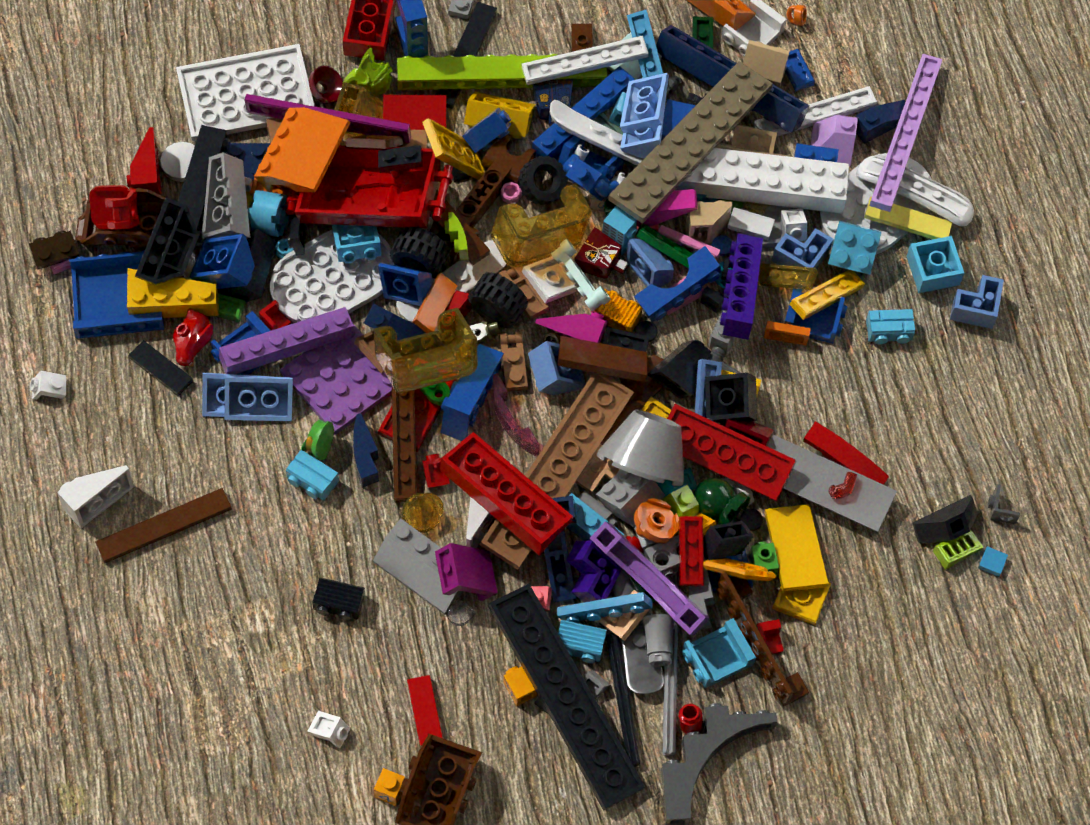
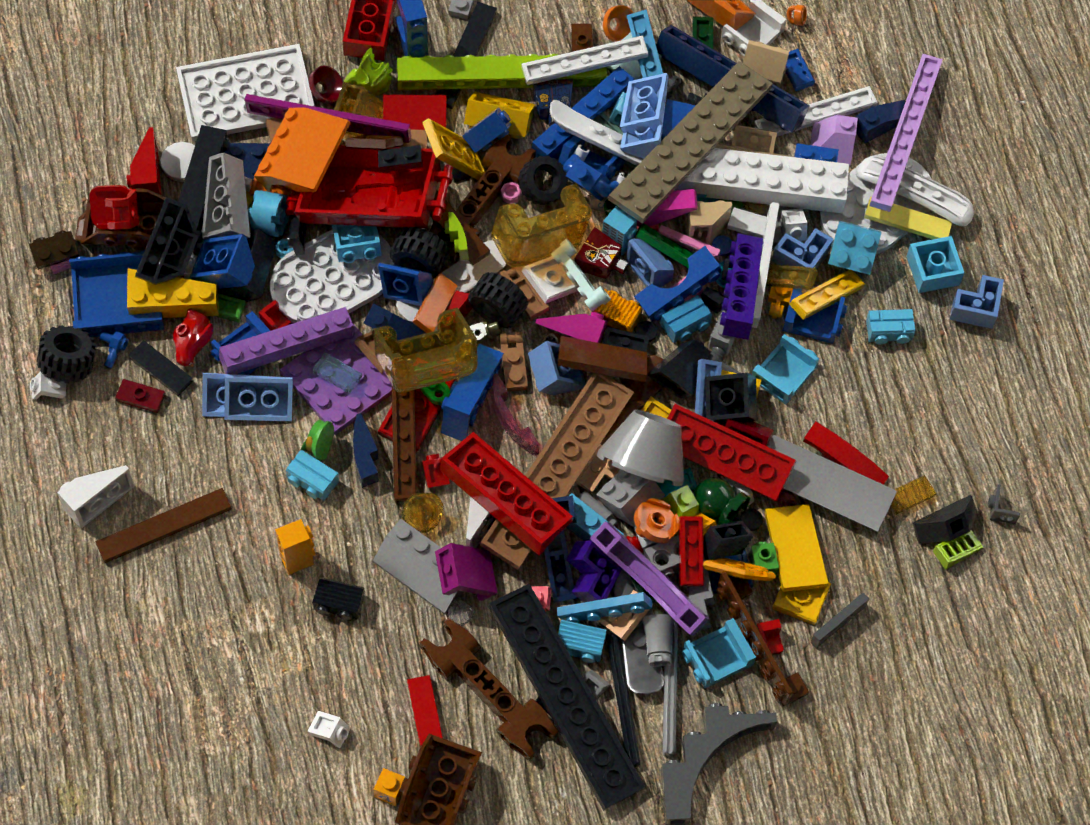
(66, 354): none -> black tyre
(117, 342): none -> blue piece
(140, 395): none -> dark red plate
(295, 546): none -> light orange brick
(337, 372): none -> clear light blue tile
(518, 718): none -> reddish brown piece
(519, 685): light orange brick -> none
(622, 29): none -> orange piece
(685, 319): none -> dark azure brick
(691, 718): red brick -> none
(765, 260): none -> white tile
(779, 297): none -> light orange plate
(786, 369): none -> medium azure panel
(787, 333): orange tile -> none
(789, 497): none -> hinge
(839, 620): none -> dark grey tile
(844, 489): clear red arm -> none
(912, 494): none -> clear yellow tile
(992, 561): dark azure tile -> none

